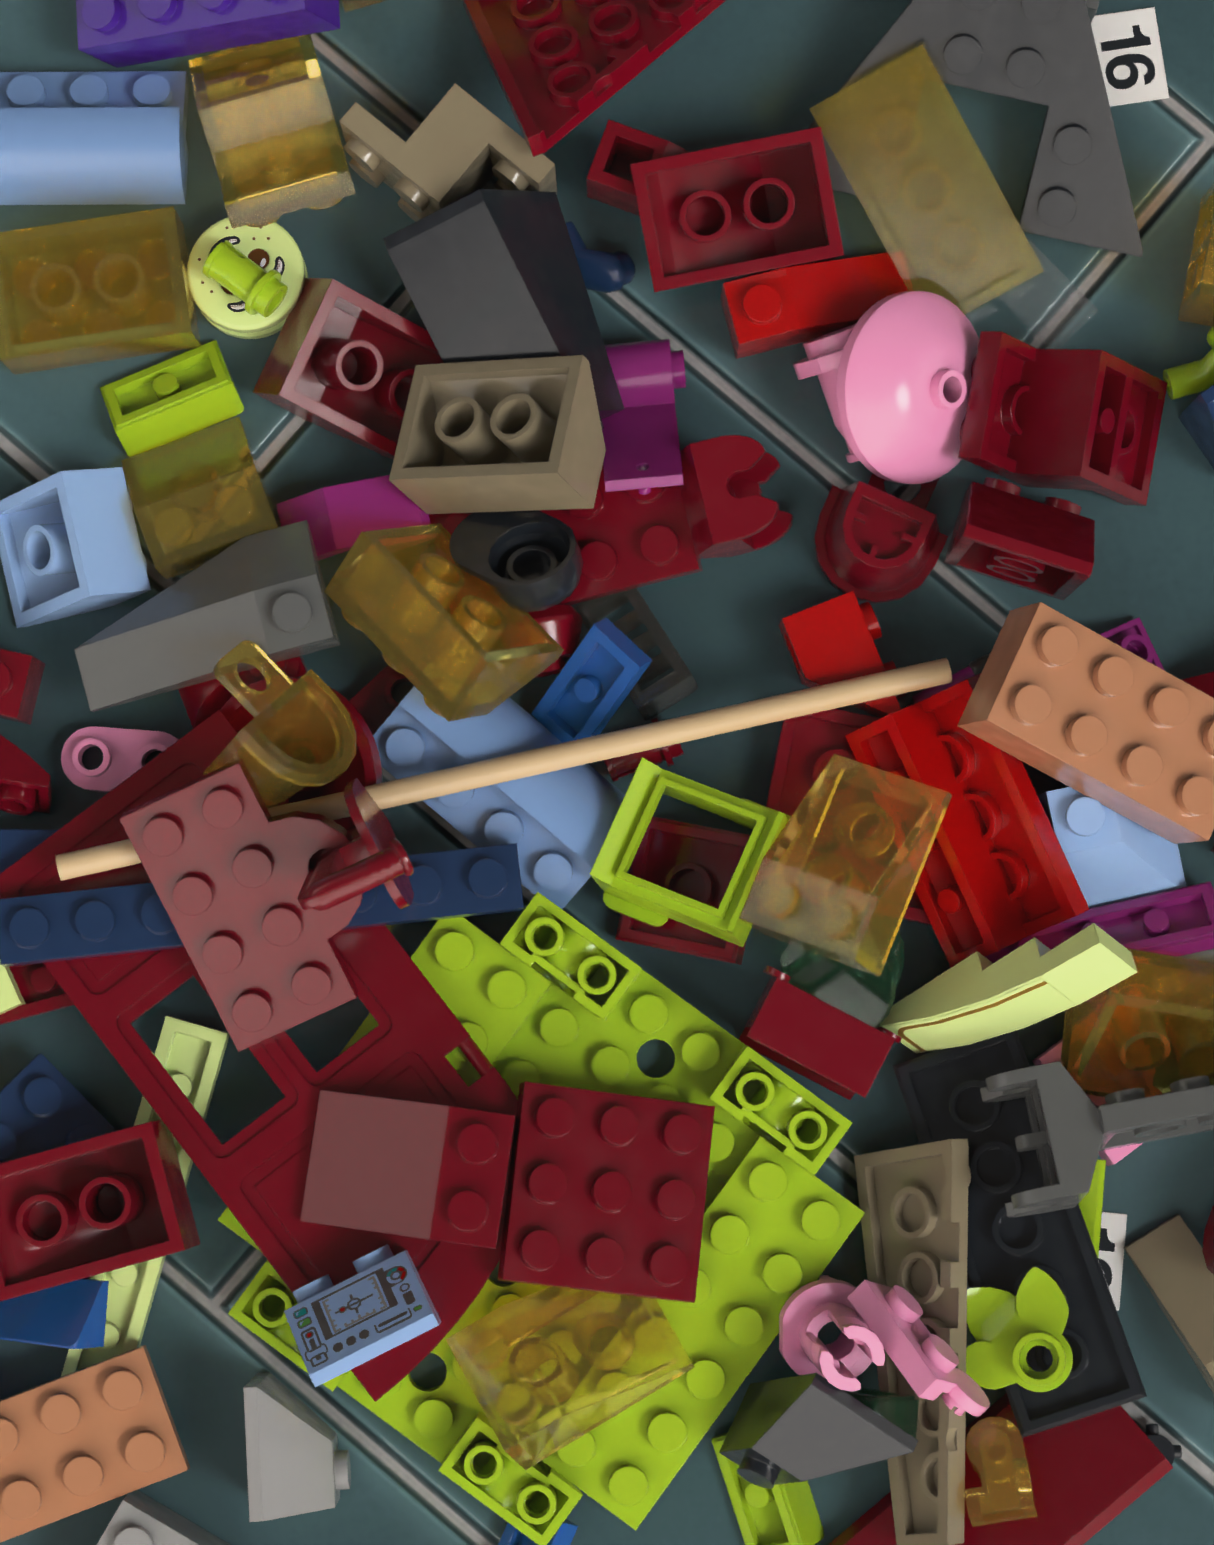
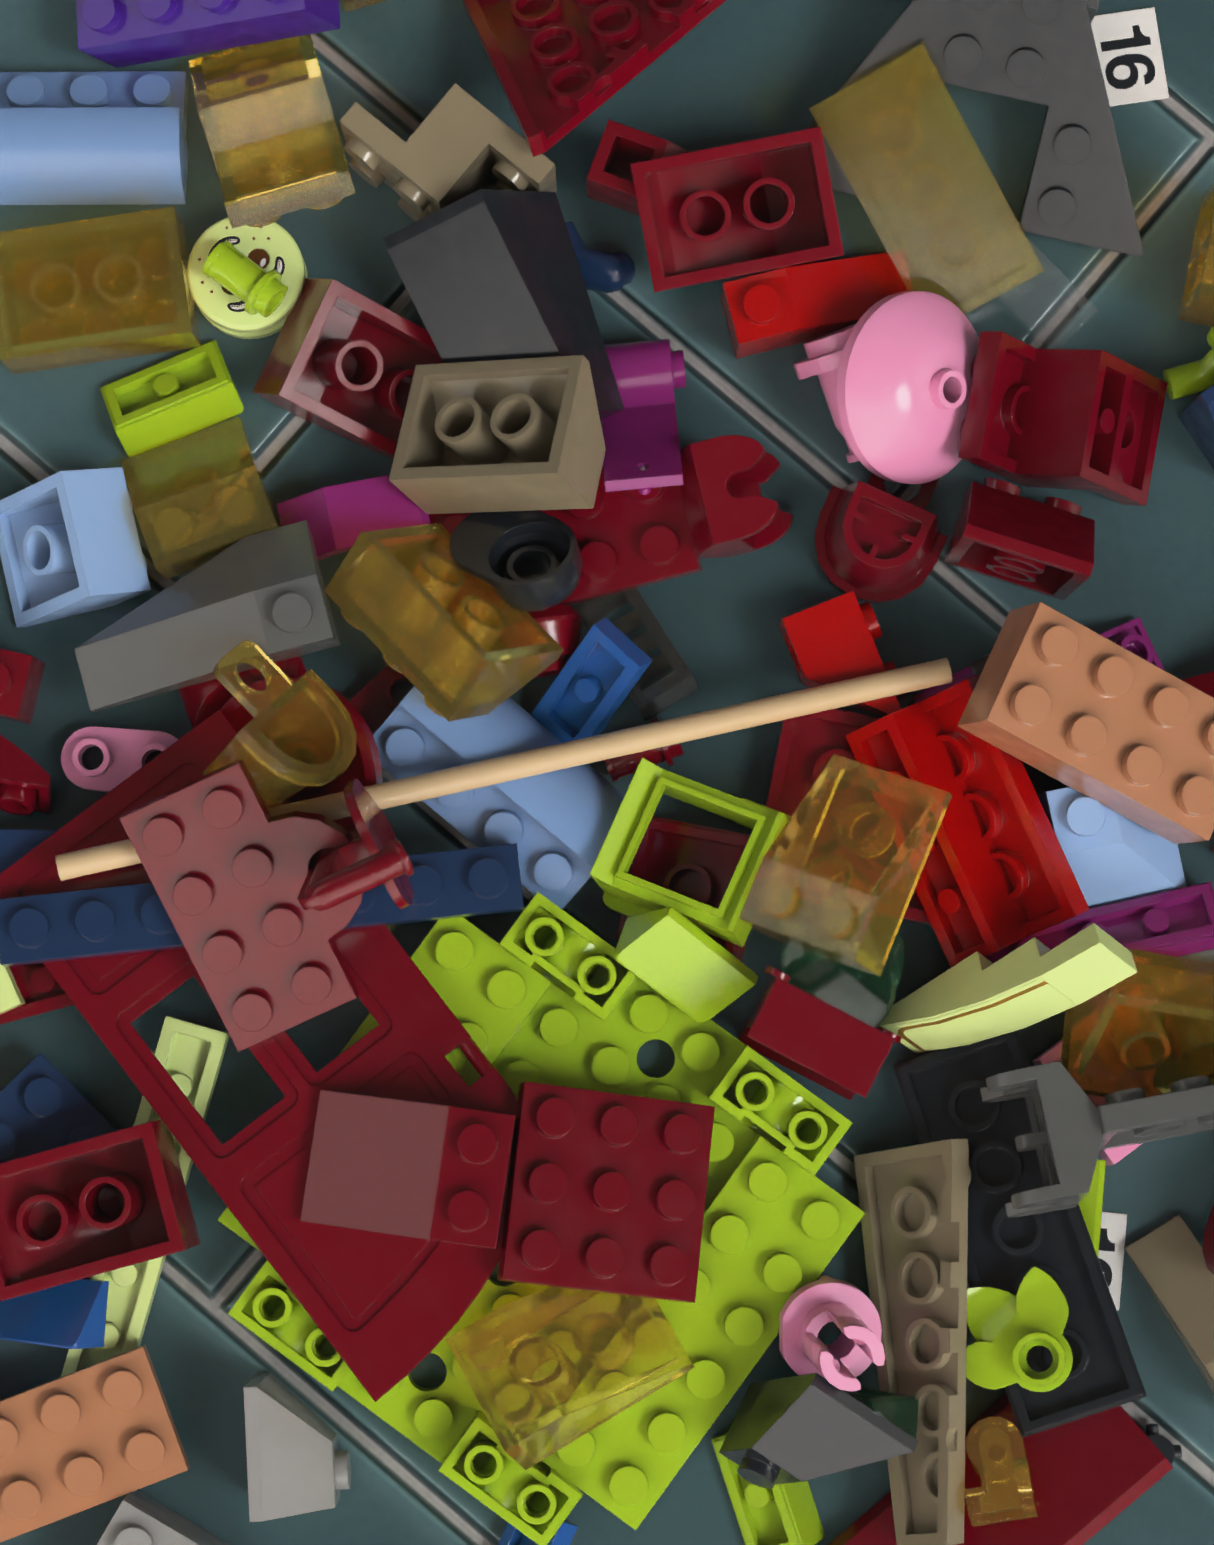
(360, 1316): light blue slope -> none
(682, 963): none -> lime slope
(919, 1355): bright pink hinge -> none

